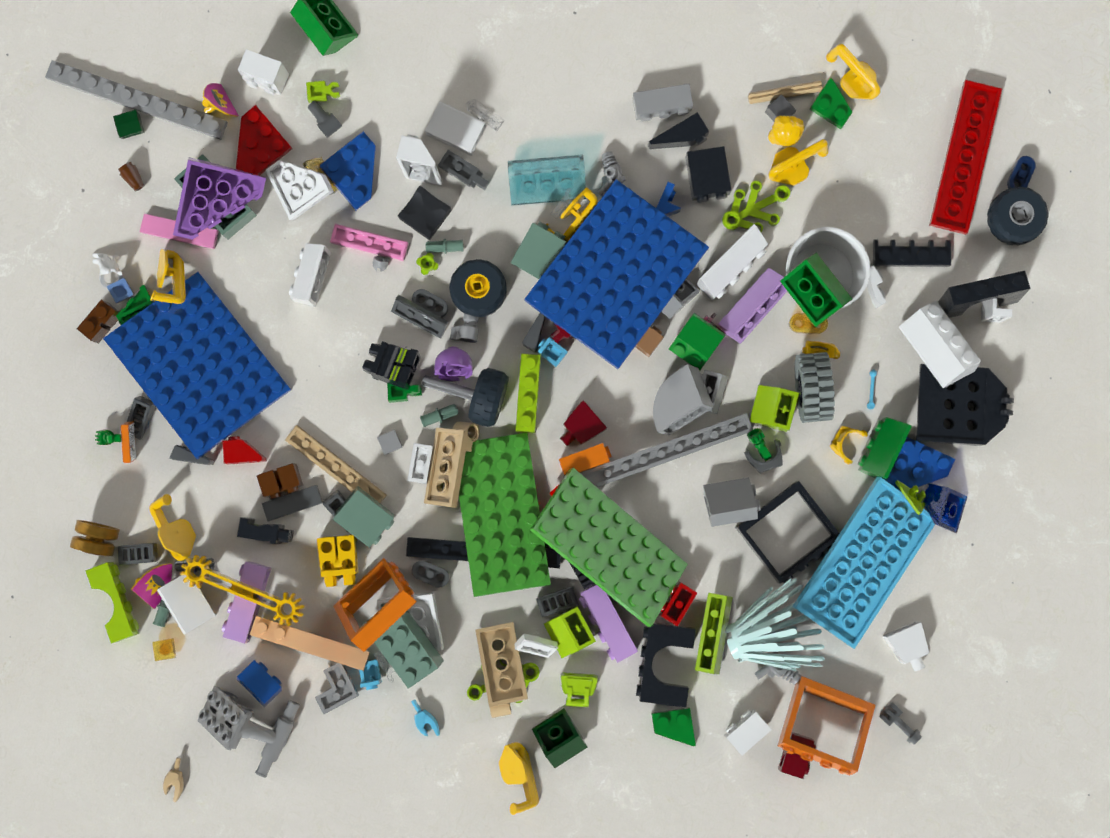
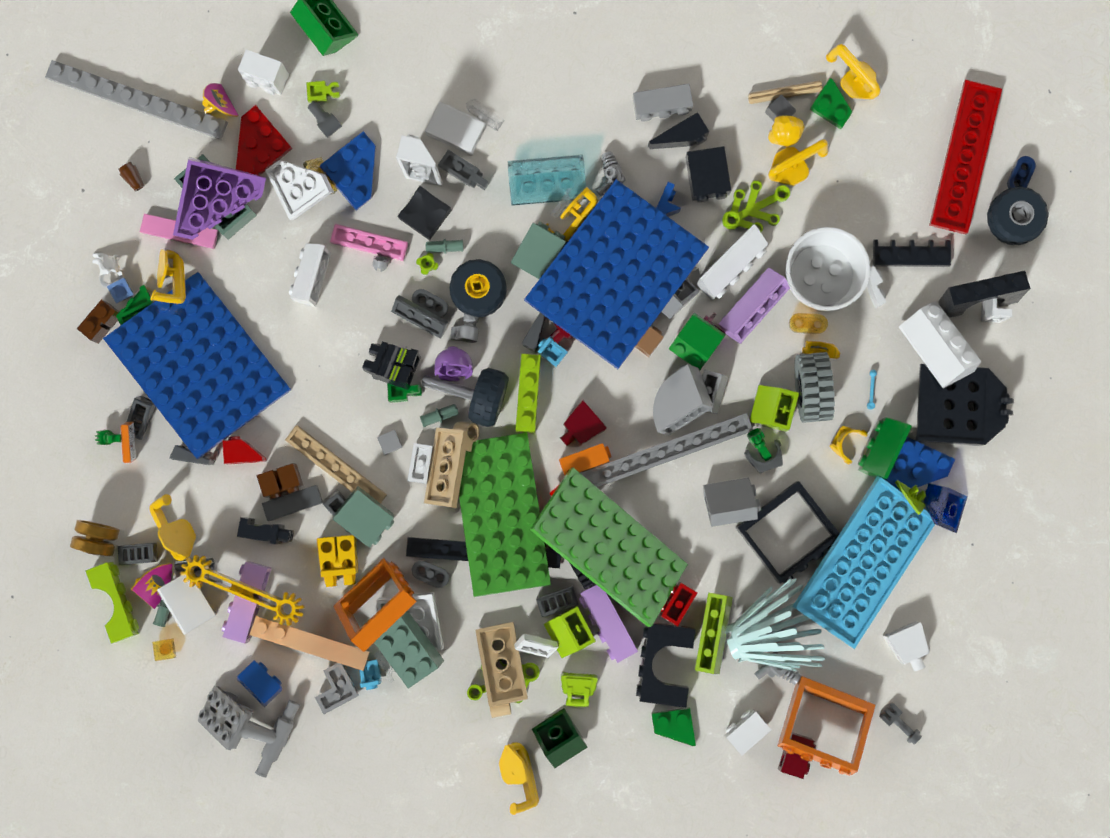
(128, 124): dark green piece -> none
(174, 778): tan hand -> none
(424, 717): medium azure hand -> none
(816, 289): green slope -> none

